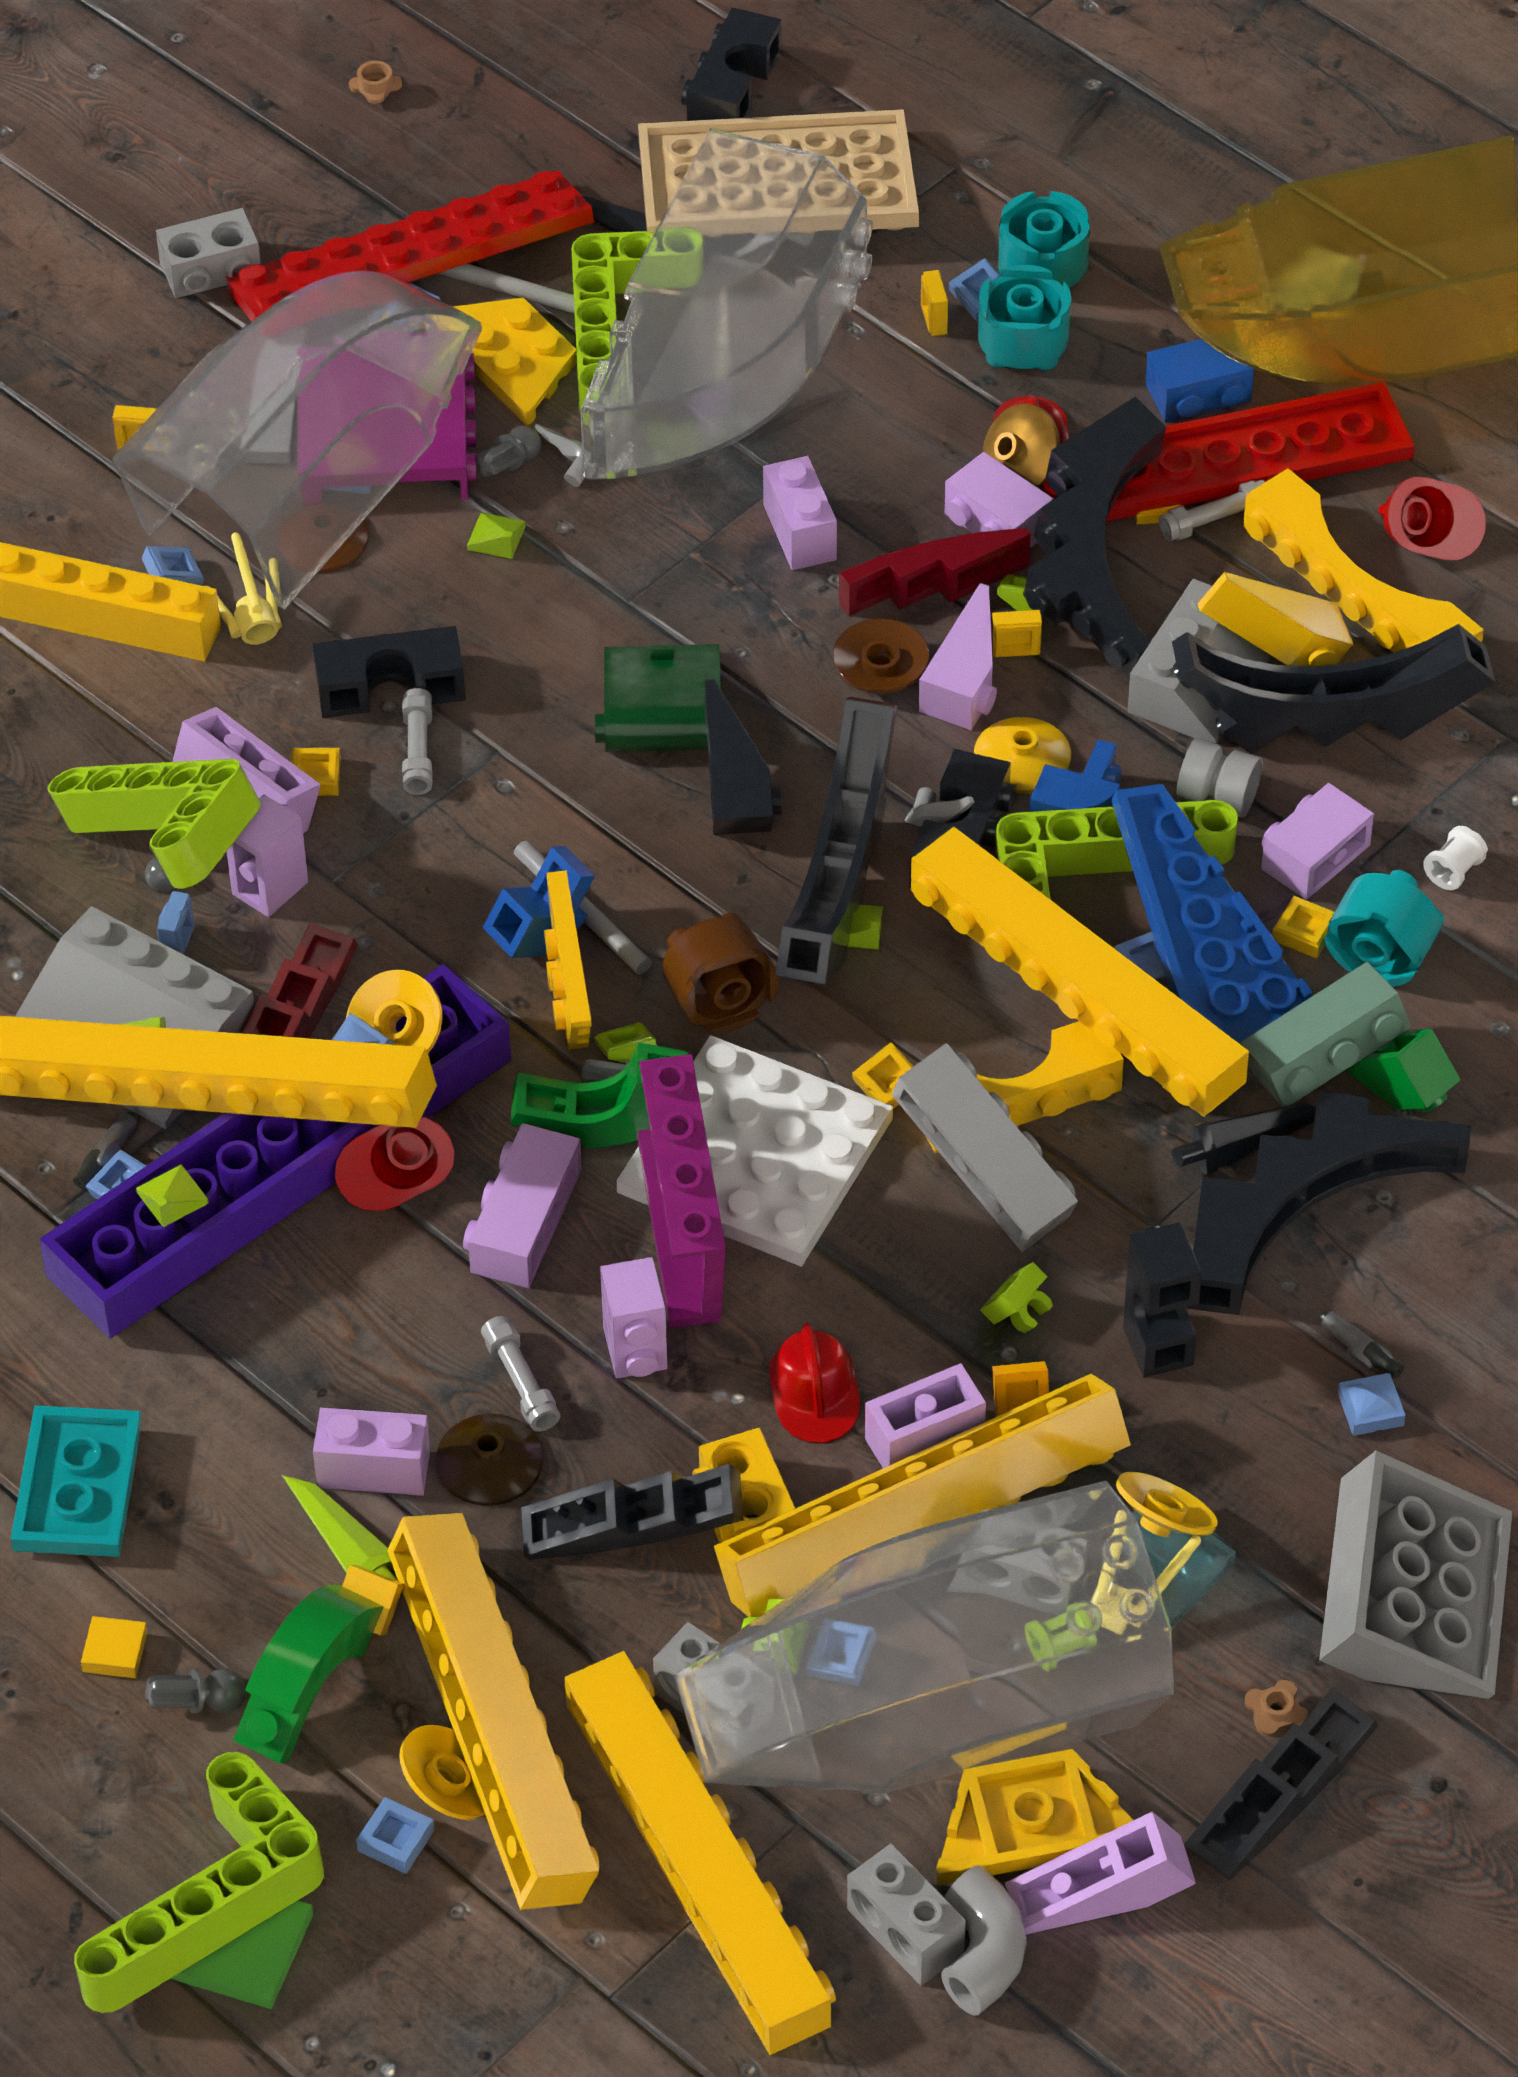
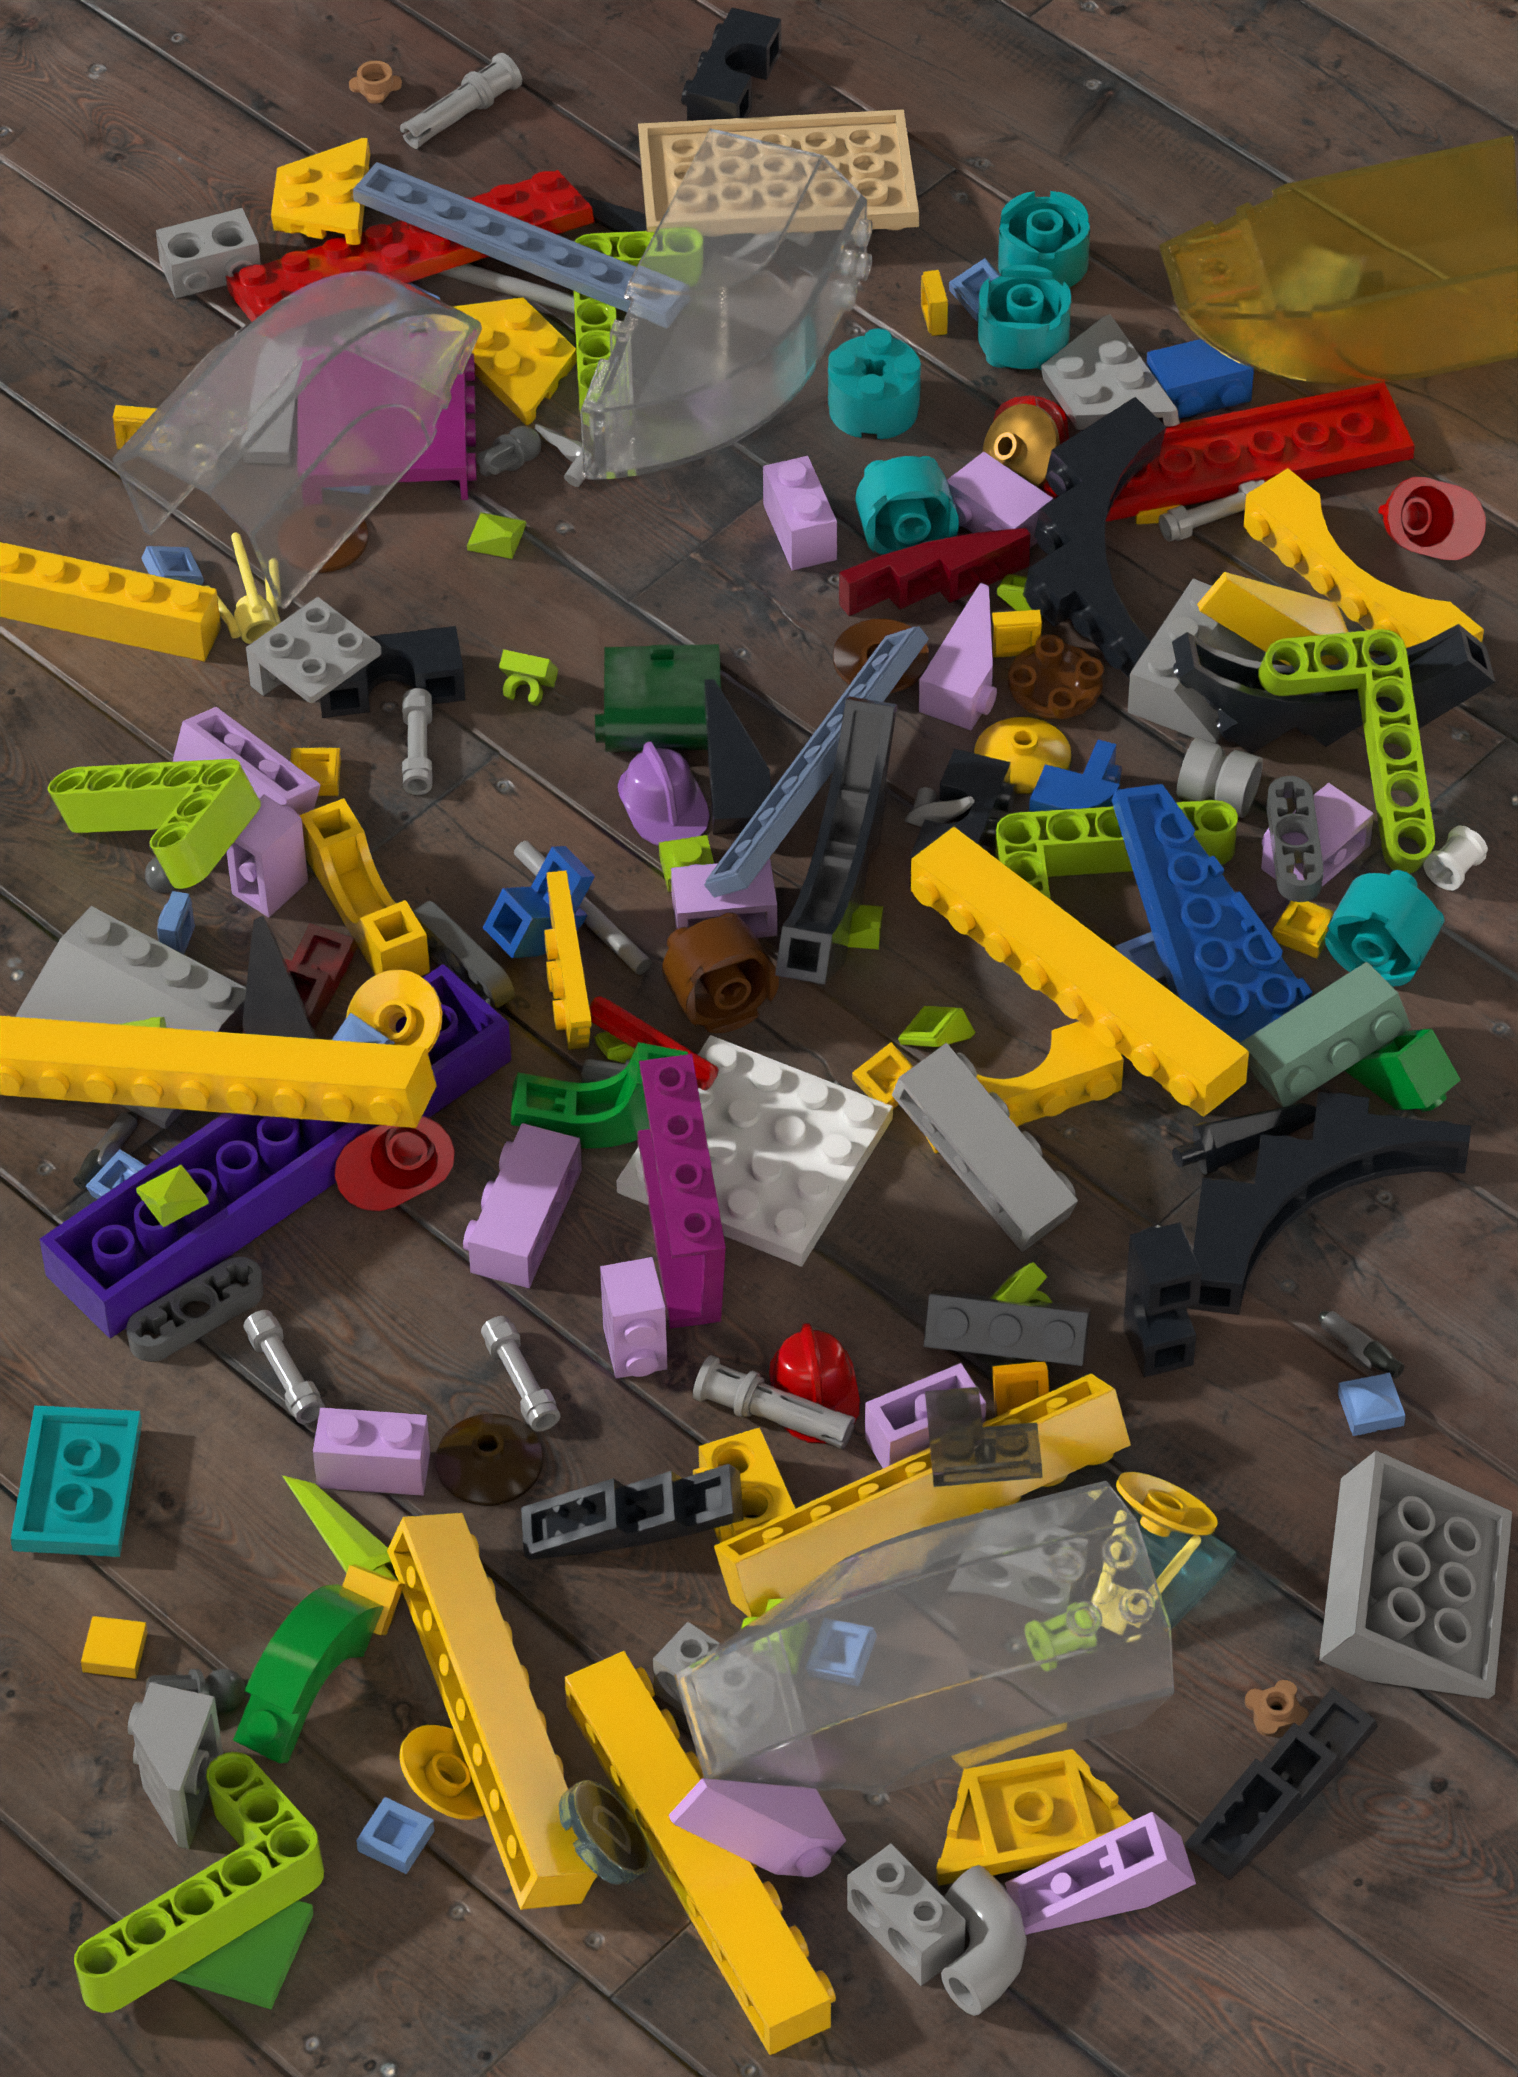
(174, 1744): none -> light grey slope
(191, 1328): none -> dark grey beam
(267, 1336): none -> light grey bar
(271, 995): none -> black slope
(309, 652): none -> light grey bracket
(318, 193): none -> yellow wing
(344, 866): none -> yellow arch
(463, 956): none -> dark grey beam
(476, 91): none -> light grey pin
(495, 234): none -> sand blue tile
(527, 670): none -> lime tile
(606, 1832): none -> tile
(634, 1030): none -> red axle
(663, 796): none -> medium lavender piece
(684, 853): none -> lime plate
(695, 903): none -> lavender brick
(751, 1395): none -> light grey pin
(765, 1824): none -> lavender slope
(810, 767): none -> sand blue tile
(874, 385): none -> teal brick
(905, 503): none -> teal brick
(937, 1026): none -> lime slope
(972, 1453): none -> clear smoke plate
(1007, 1328): none -> black arch
(1055, 679): none -> reddish brown dish
(1101, 374): none -> light grey wing
(1287, 855): none -> dark grey beam
(1379, 726): none -> lime beam

